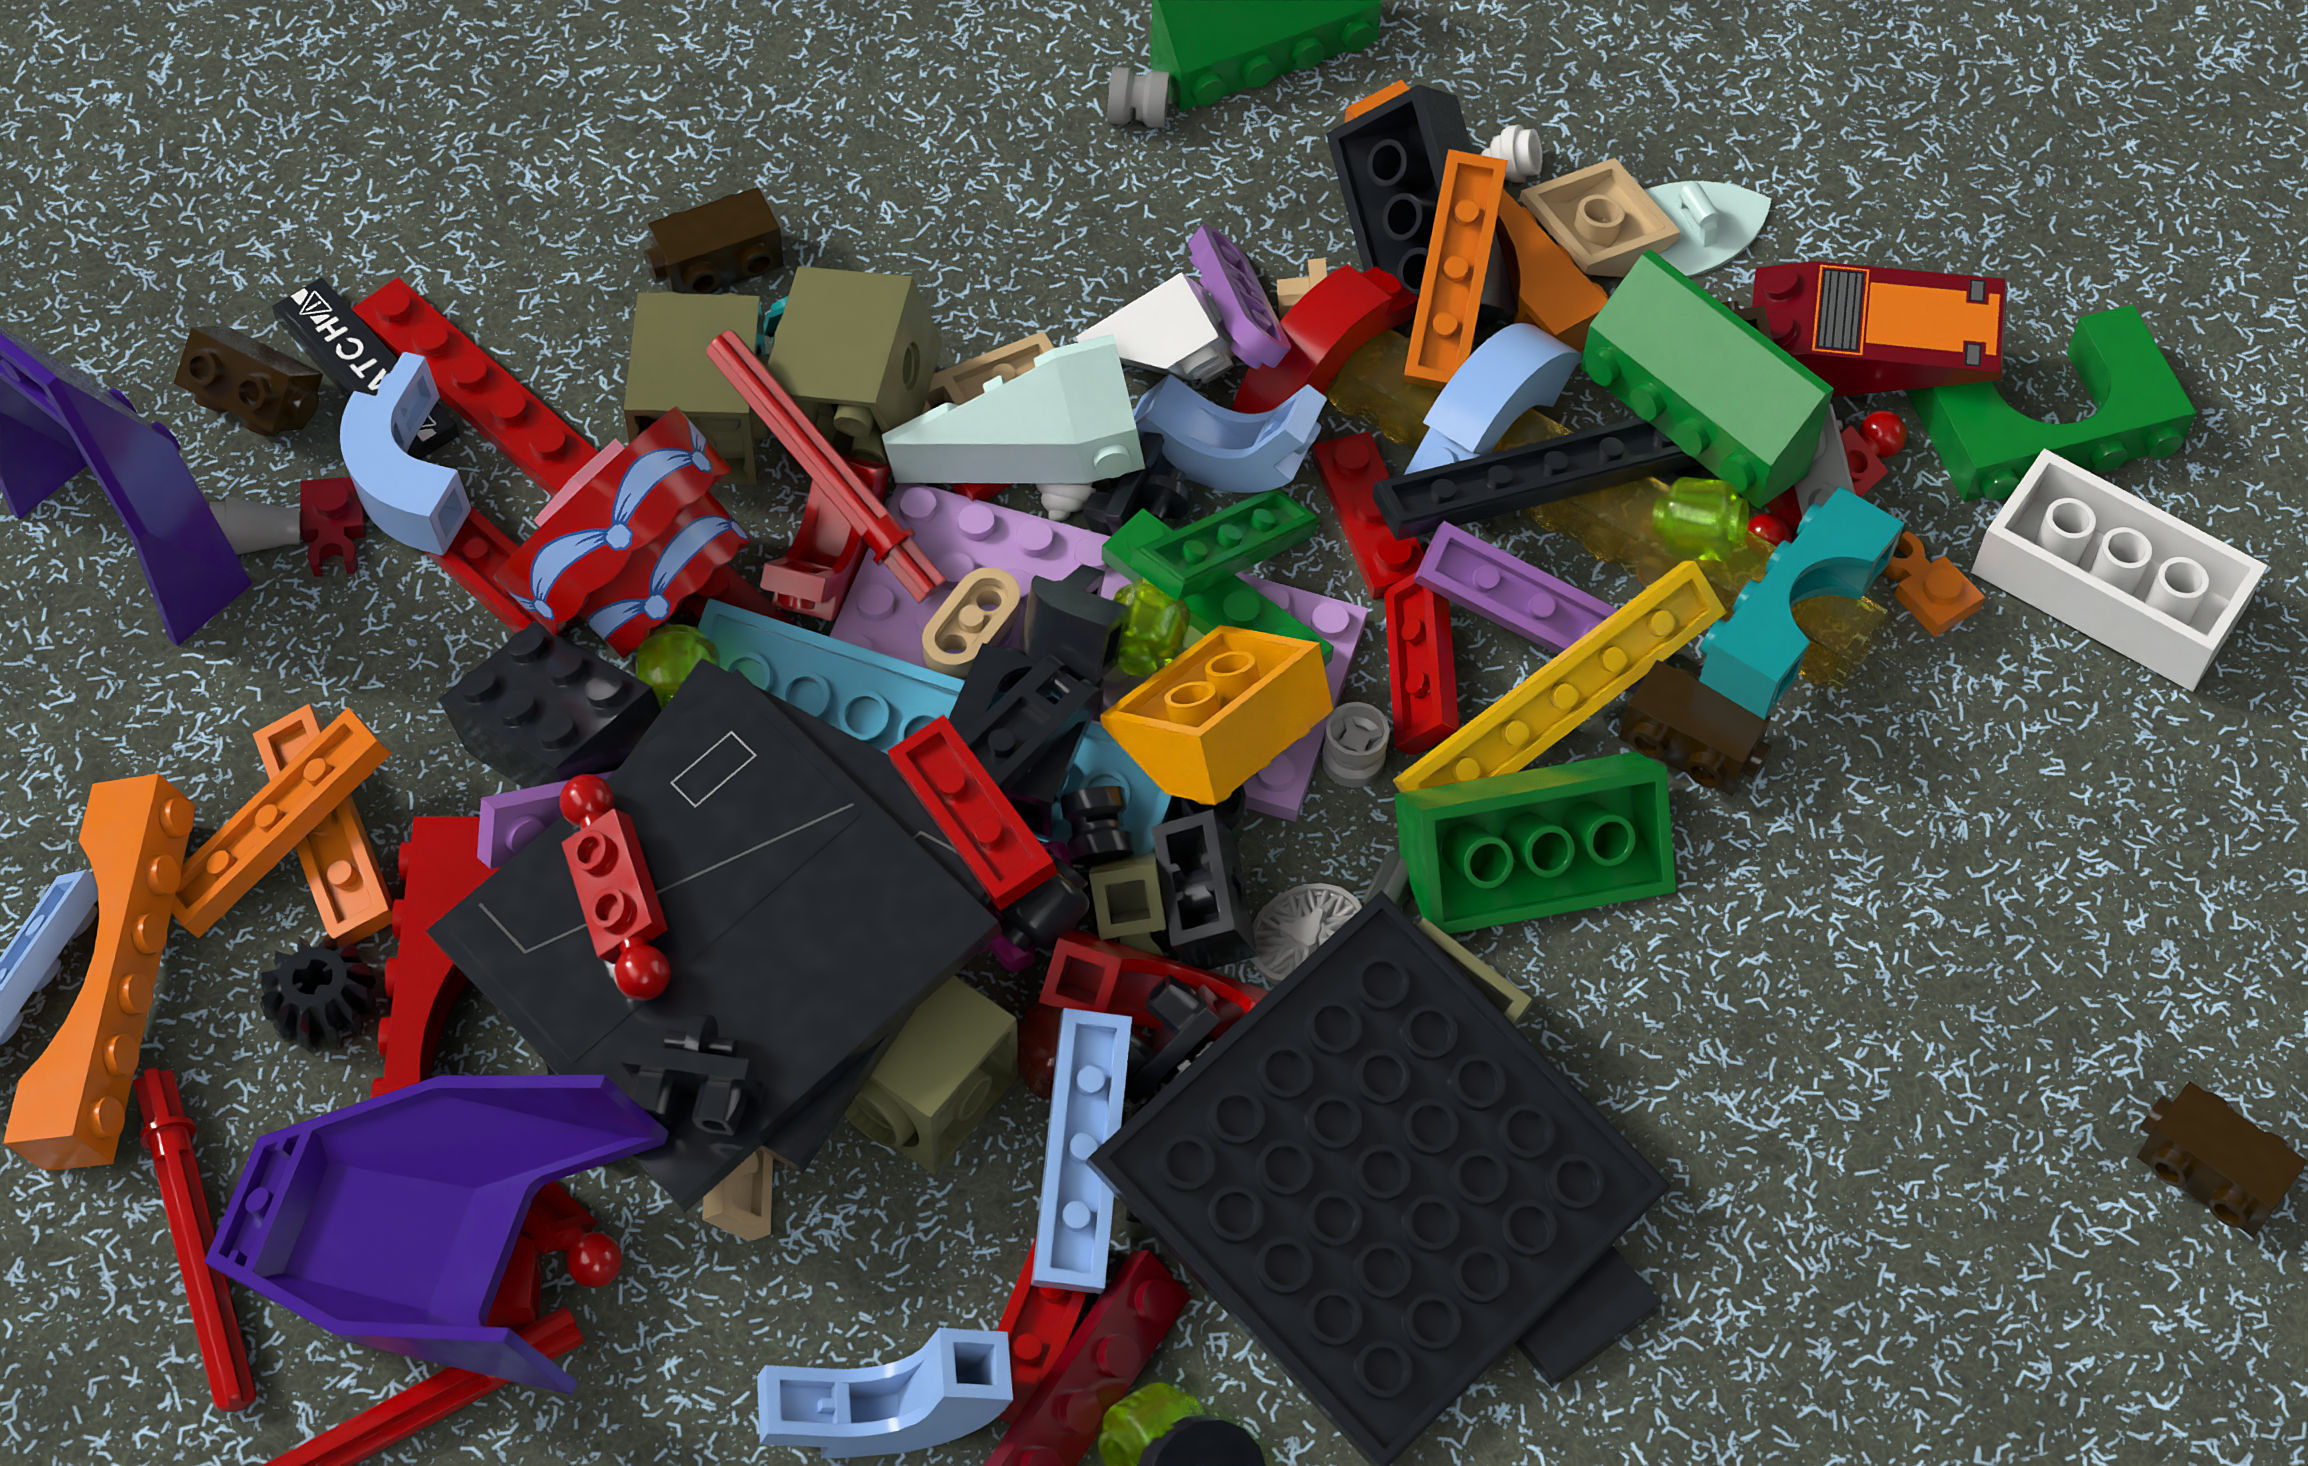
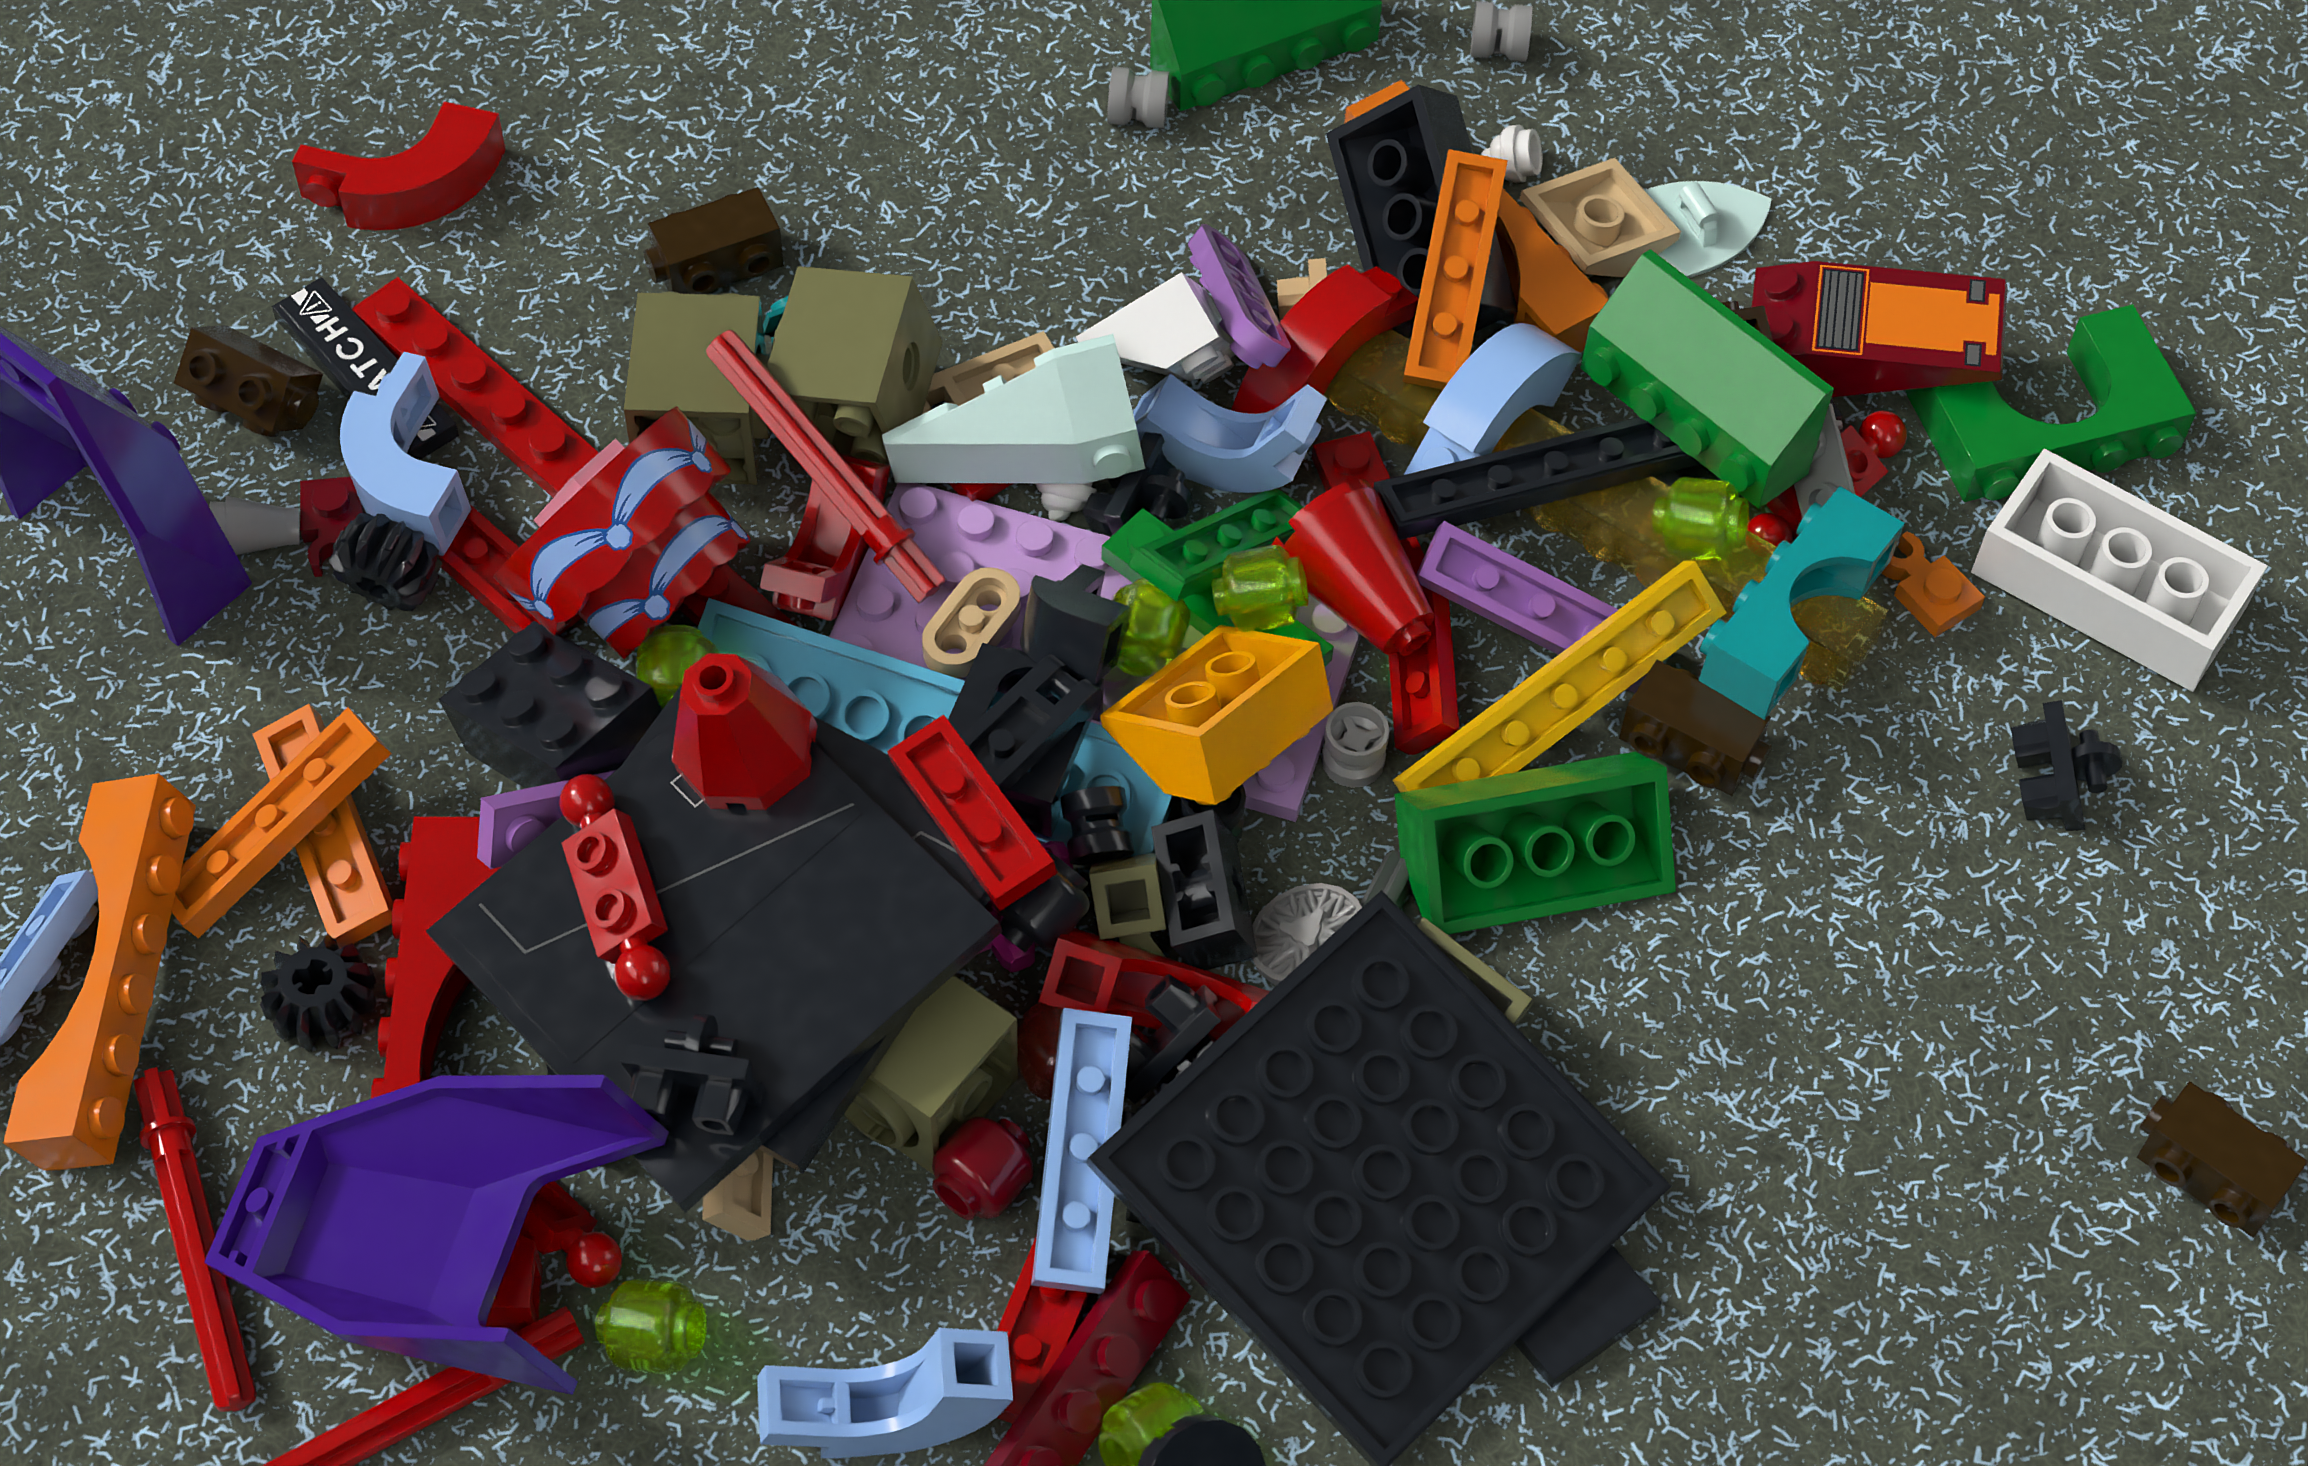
(385, 562): none -> black gear
(412, 185): none -> red arch
(652, 1326): none -> clear neon green head
(740, 733): none -> red cone
(982, 1168): none -> dark red head
(1261, 588): none -> clear neon green head
(1361, 568): none -> red cone
(1514, 31): none -> light grey wheel
(2050, 742): none -> black hips

